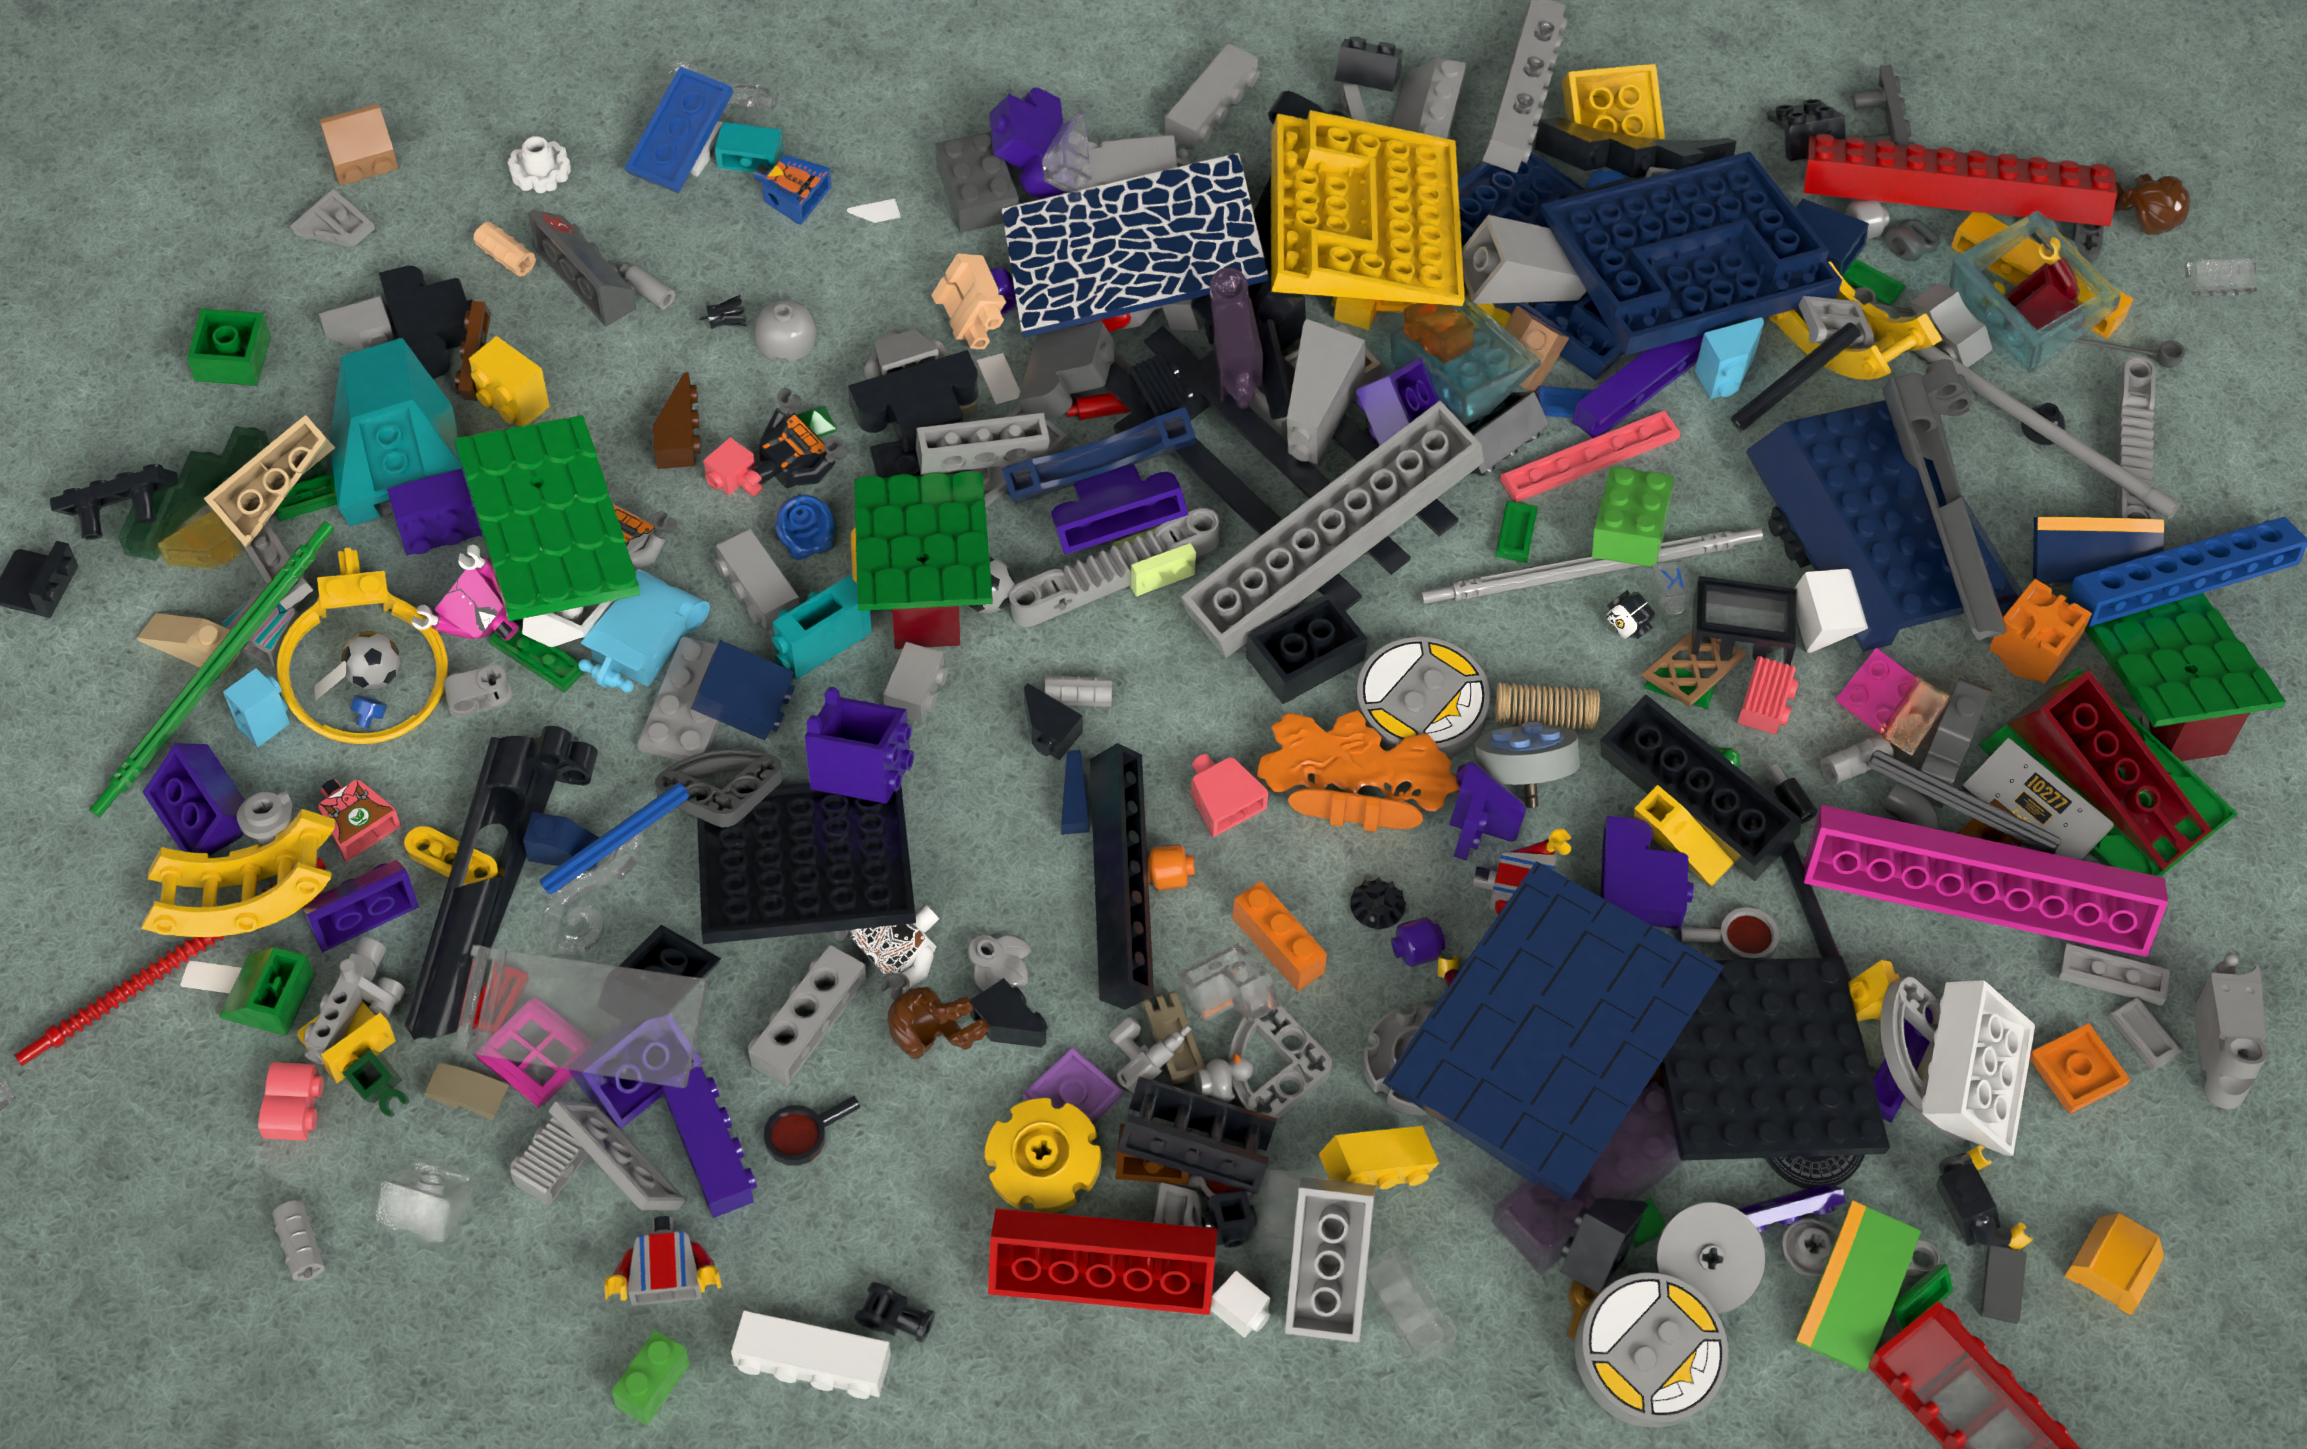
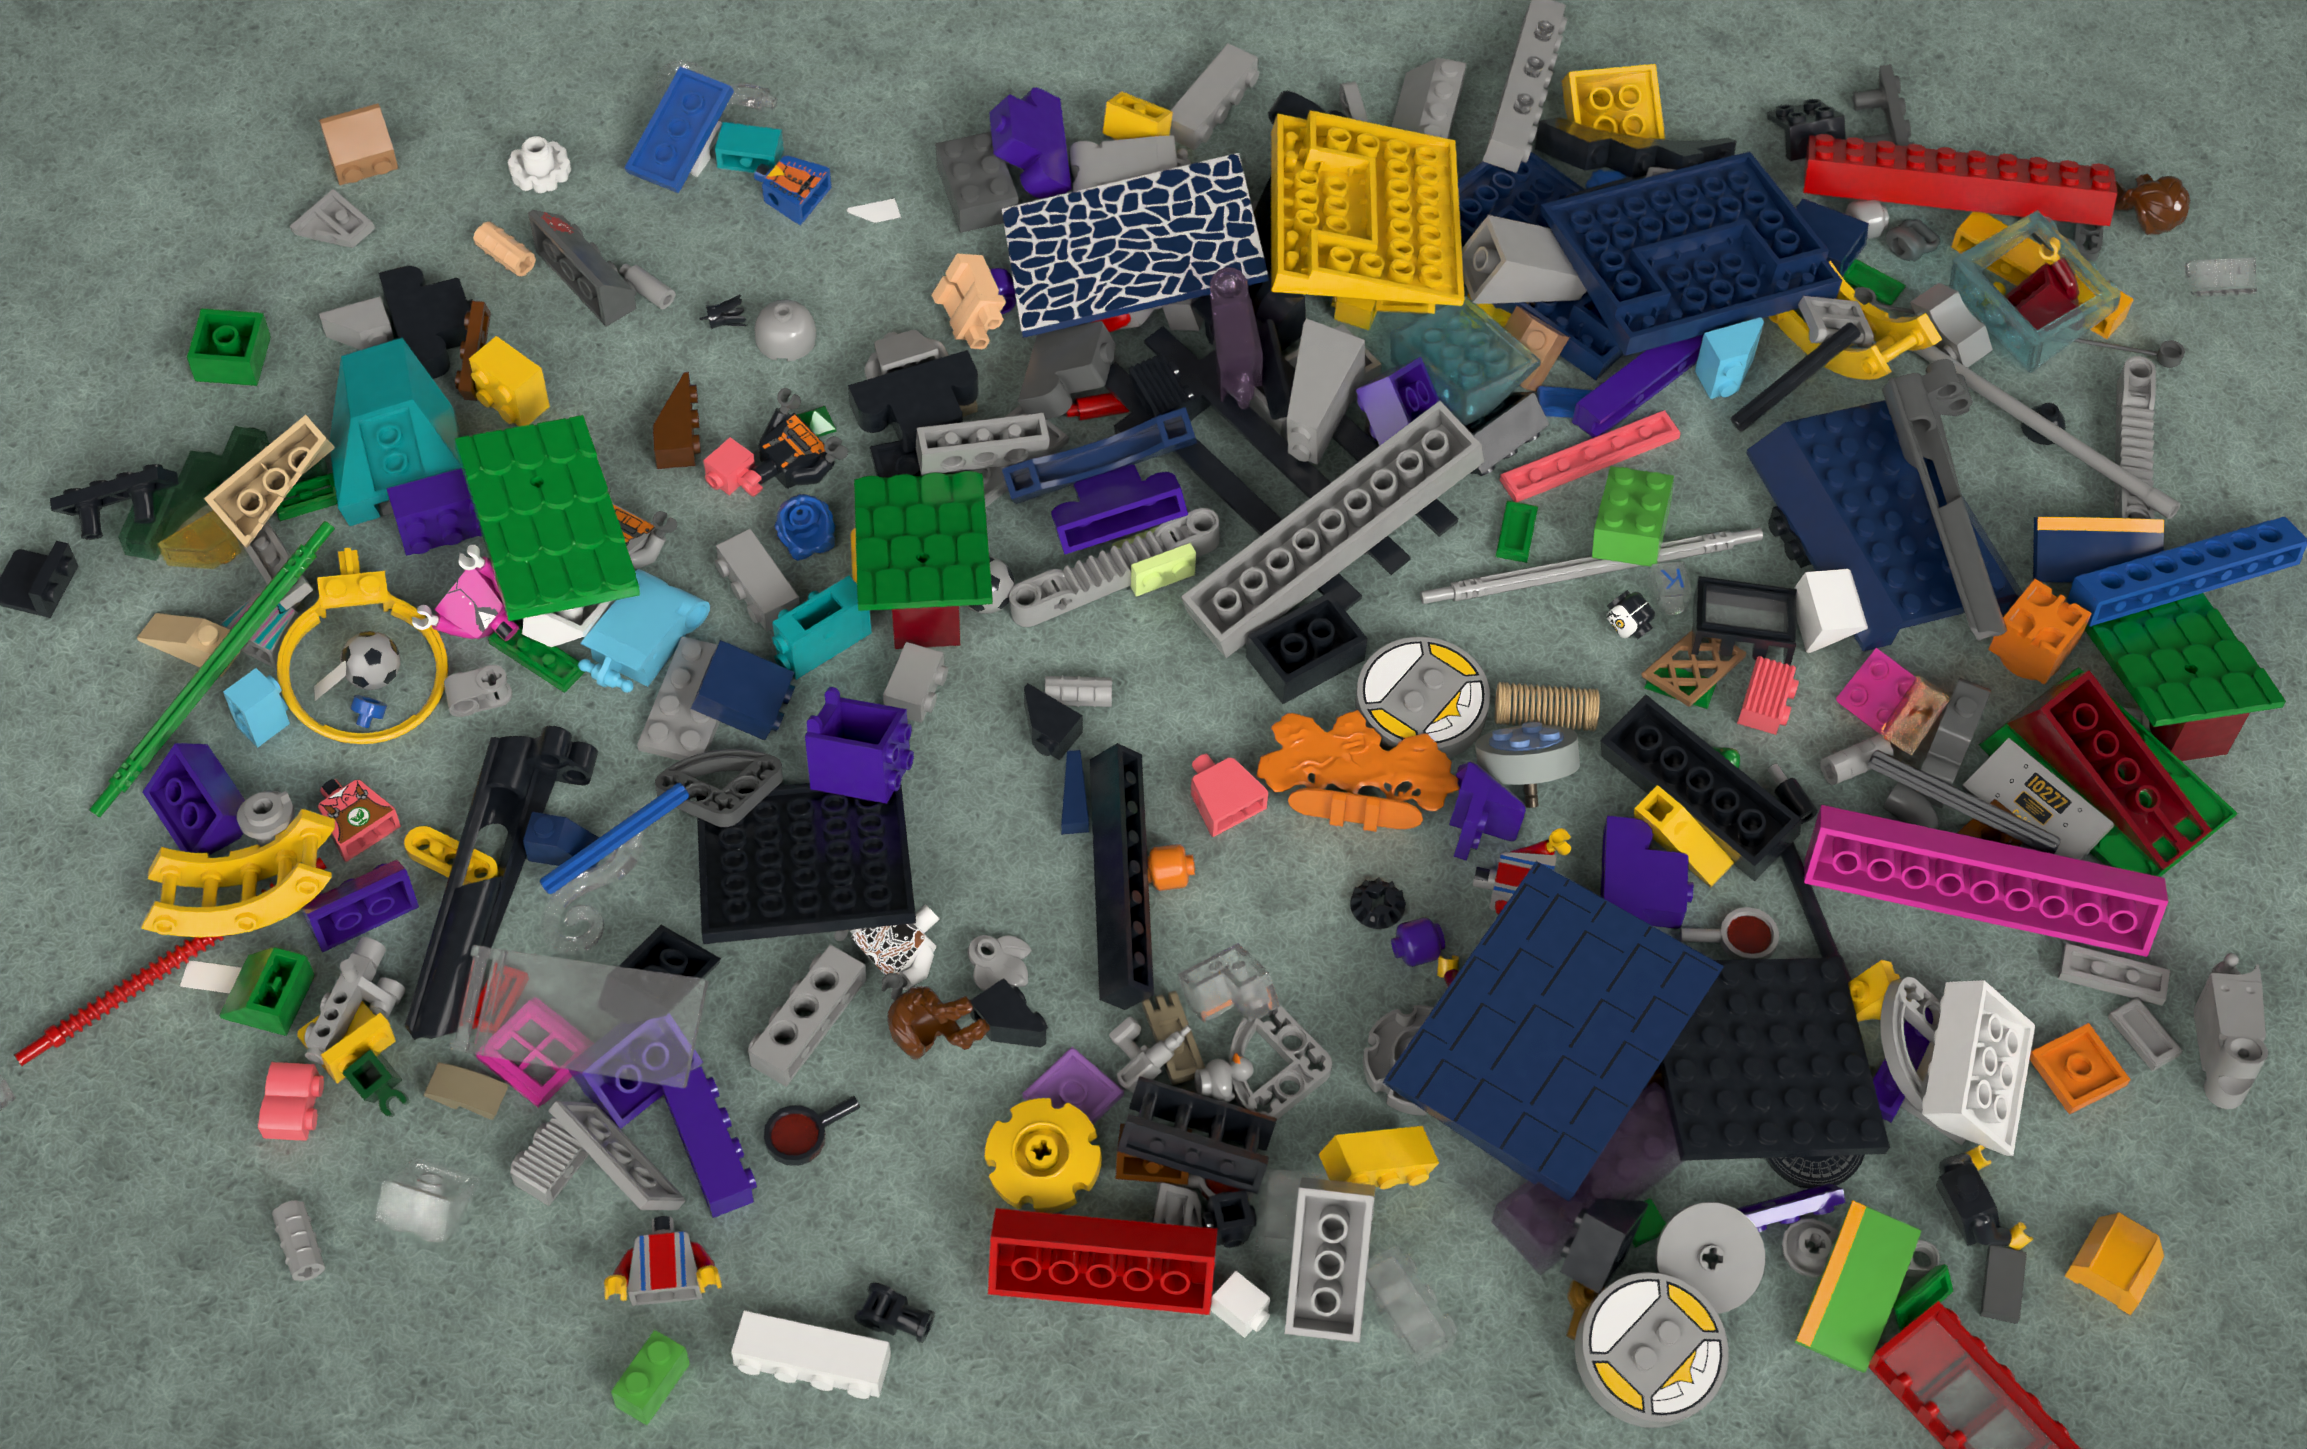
(999, 378): white sticker -> none
(1067, 157): clear slope -> none
(1135, 118): none -> yellow brick
(1279, 935): orange brick -> none
(1369, 64): black slope -> none
(1439, 330): clear orange brick -> none

